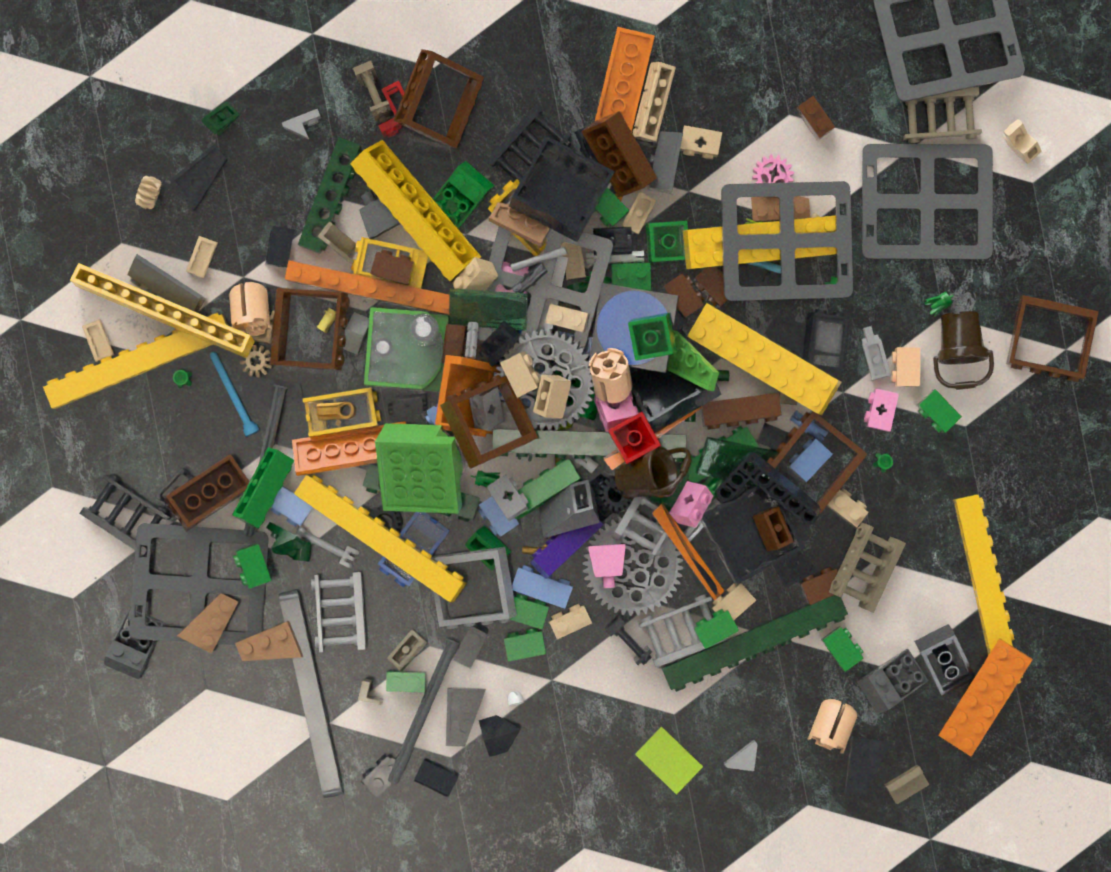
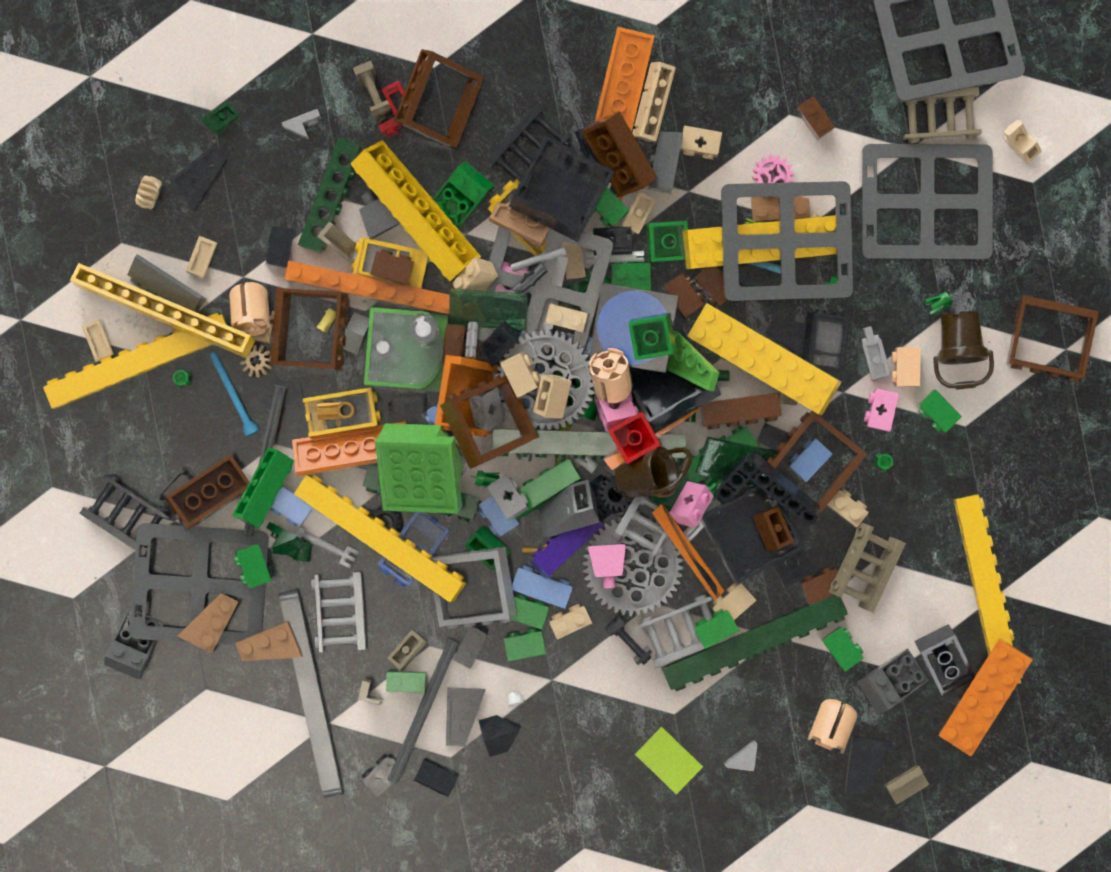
(812, 429): medium blue pin -> none

